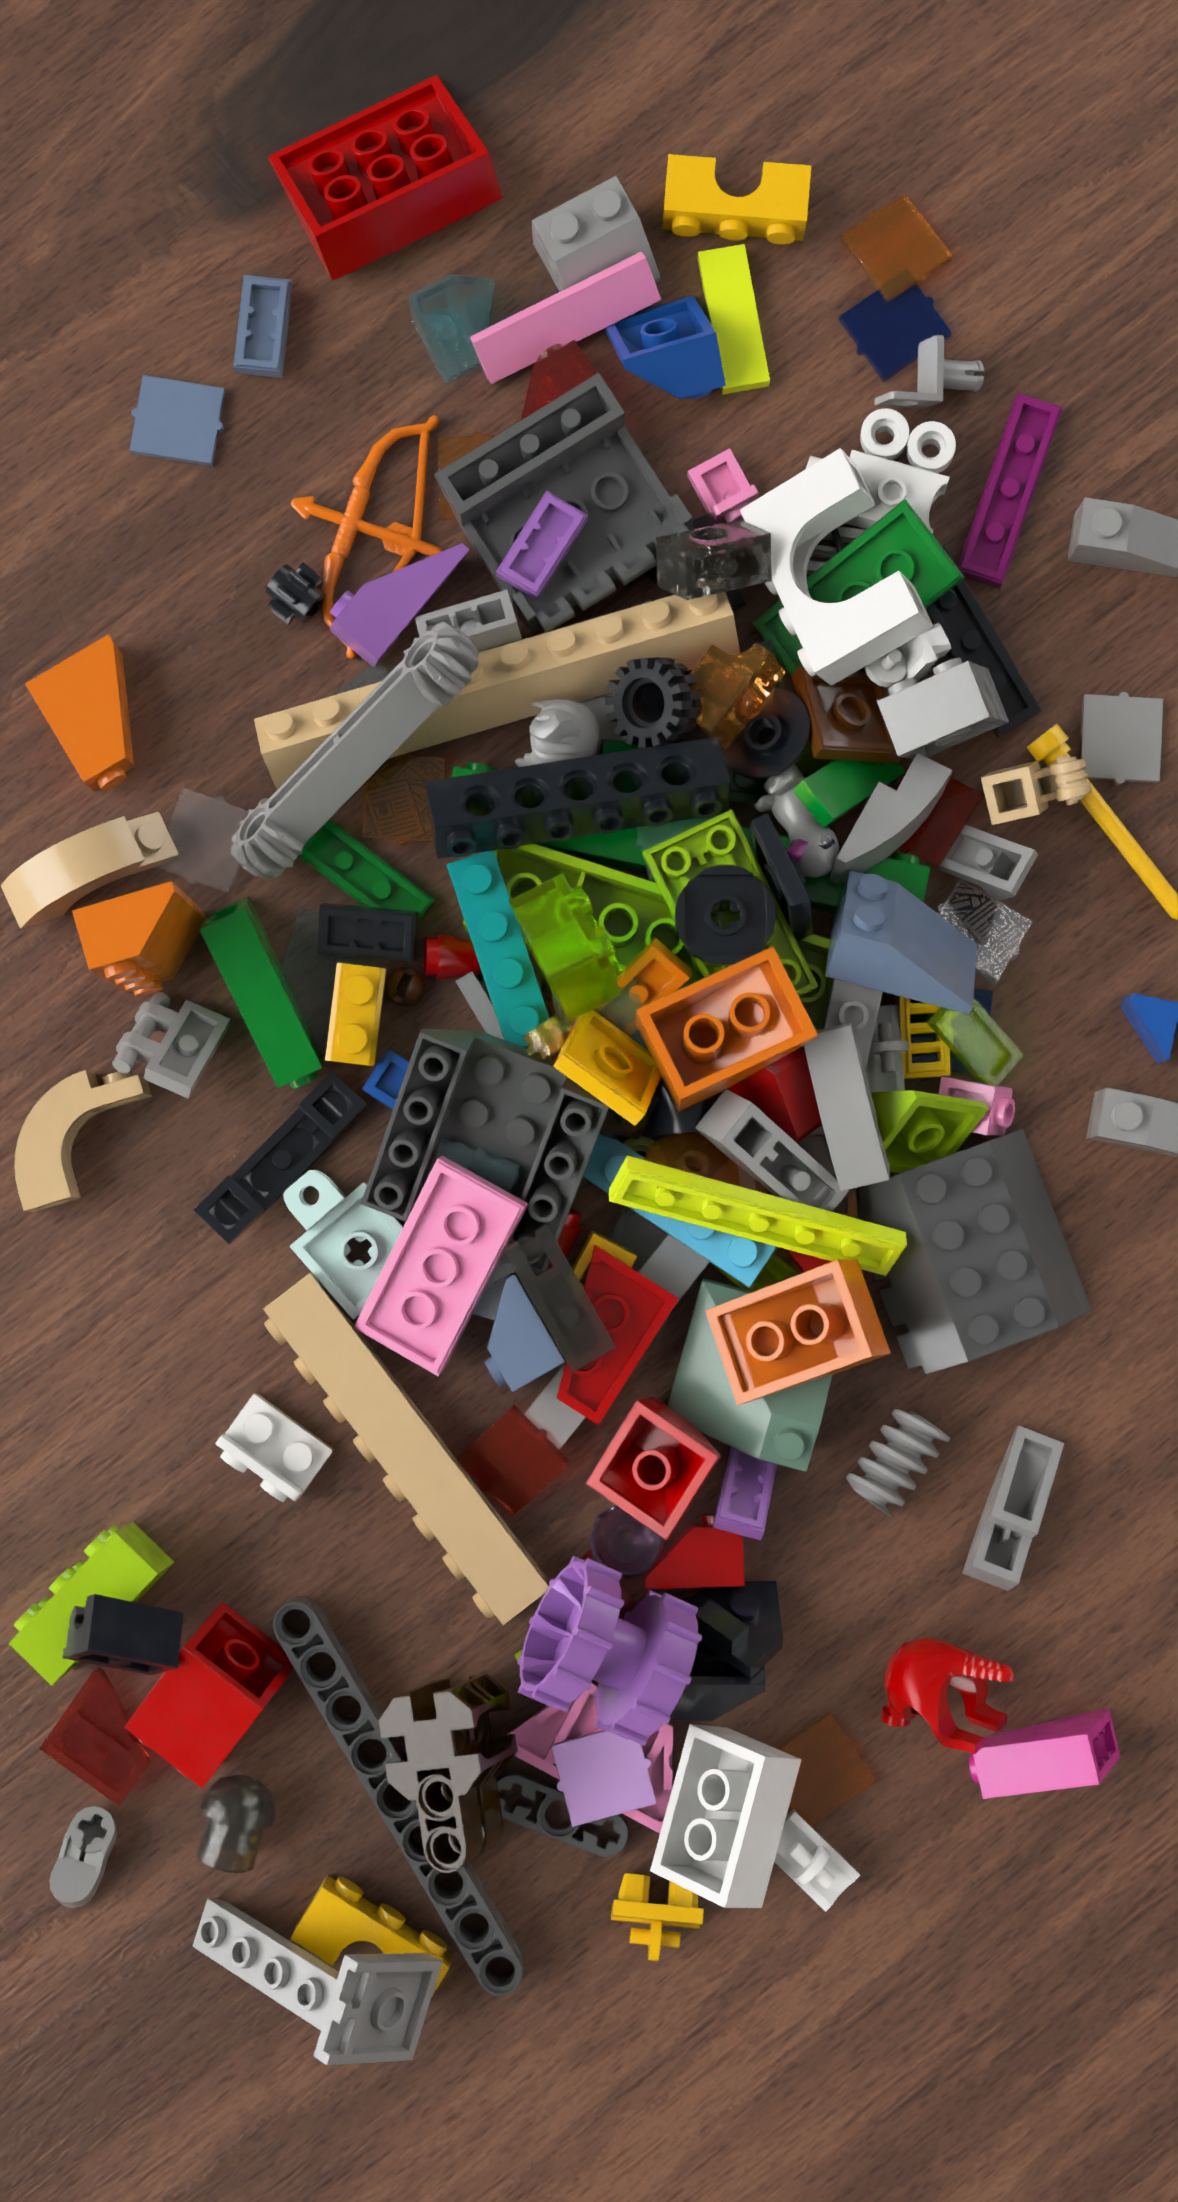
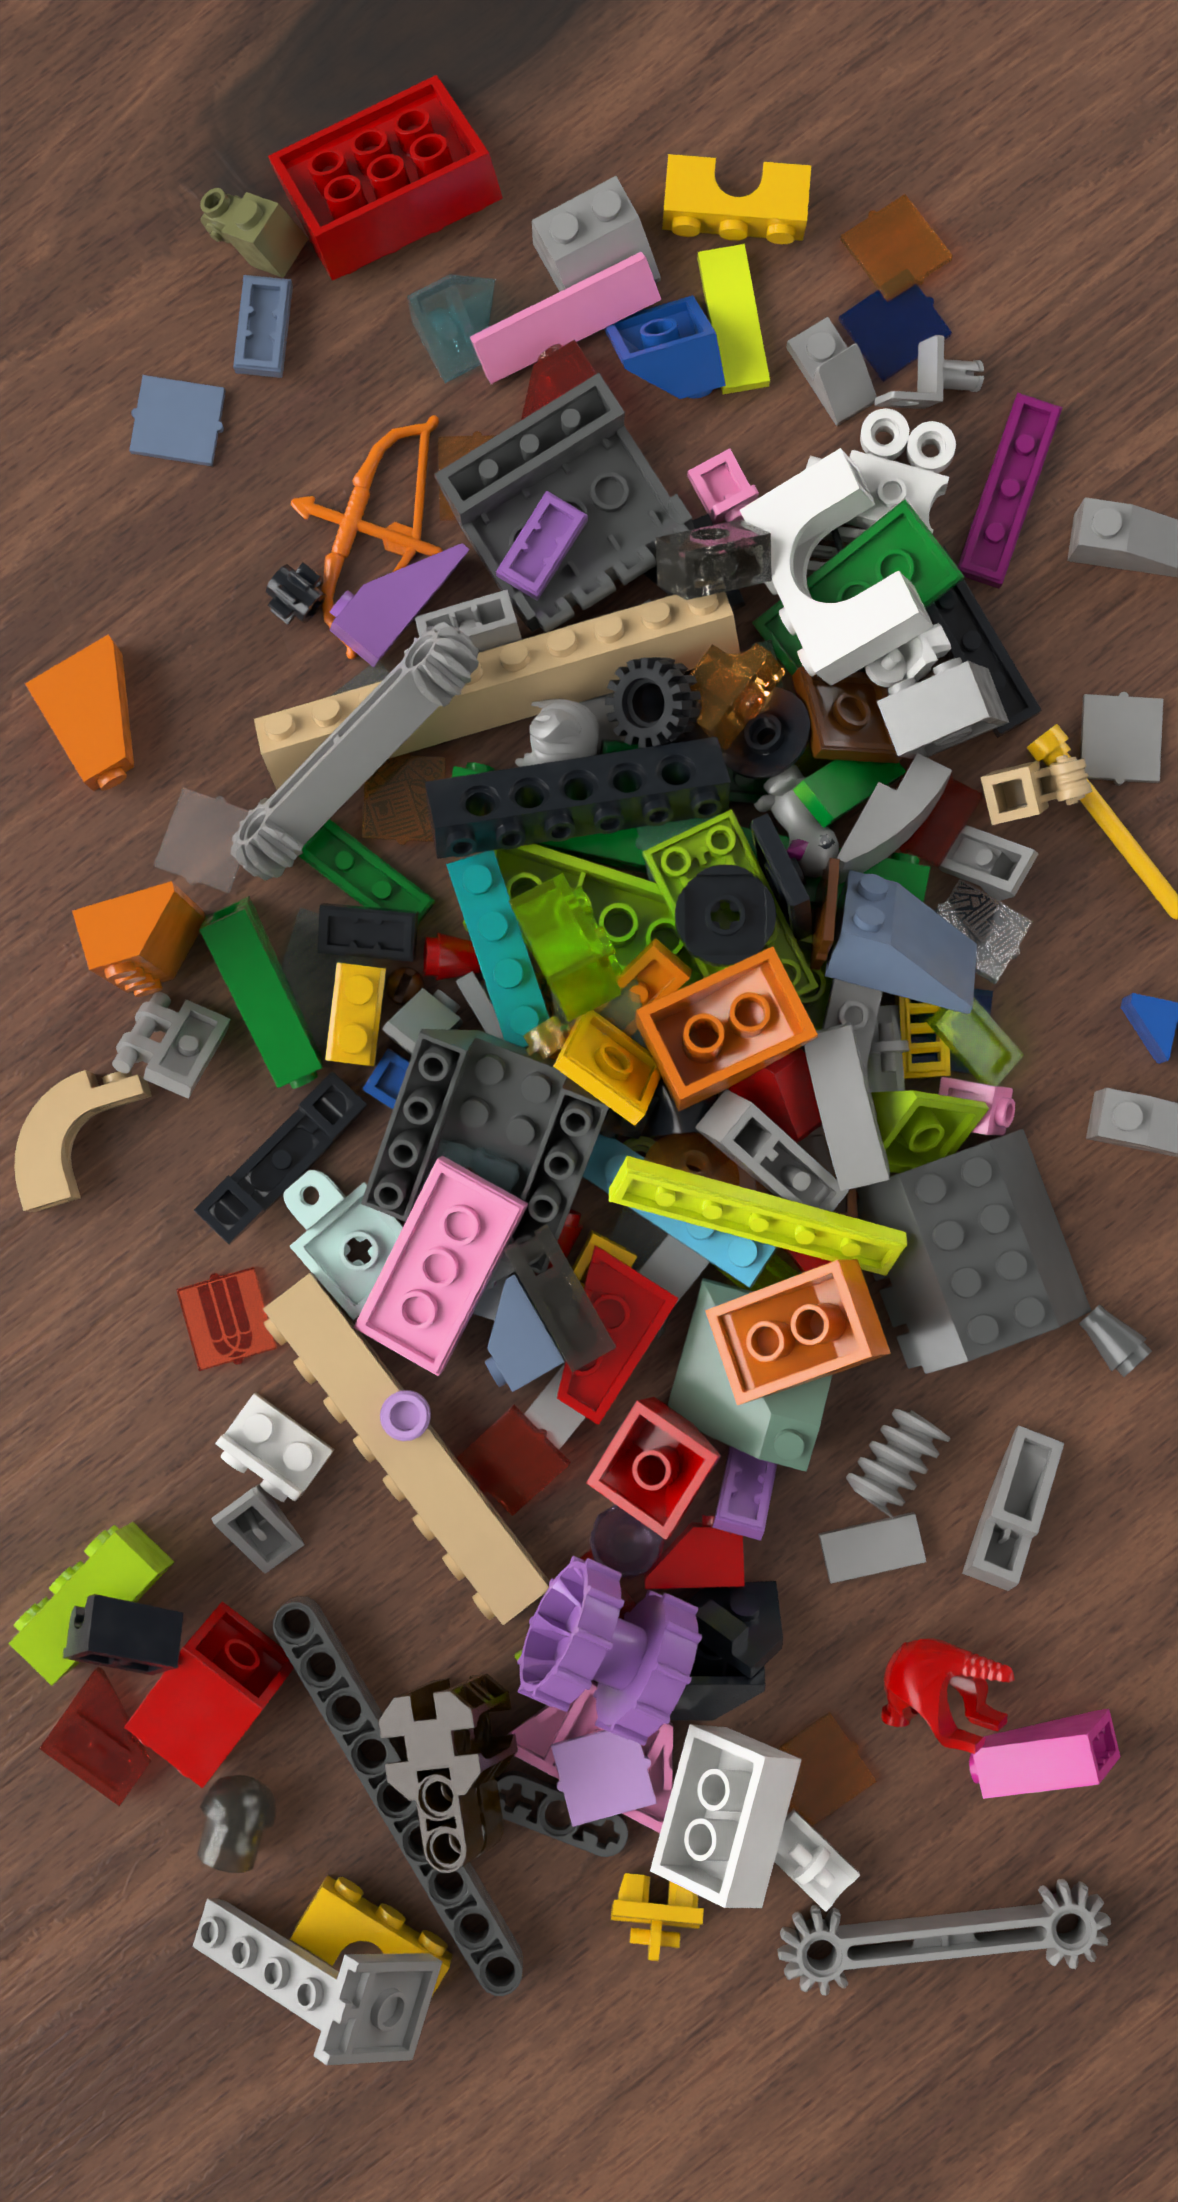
(77, 1881): light grey piece -> none
(82, 863): tan arch -> none
(226, 1318): none -> clear red piece
(255, 228): none -> olive brick
(259, 1529): none -> light grey slope
(405, 1415): none -> lavender tile
(422, 1013): none -> light grey slope
(825, 914): none -> reddish brown piece
(833, 370): none -> light grey slope
(872, 1547): none -> light grey tile
(944, 1936): none -> light grey arm
(1116, 1341): none -> dark grey cone

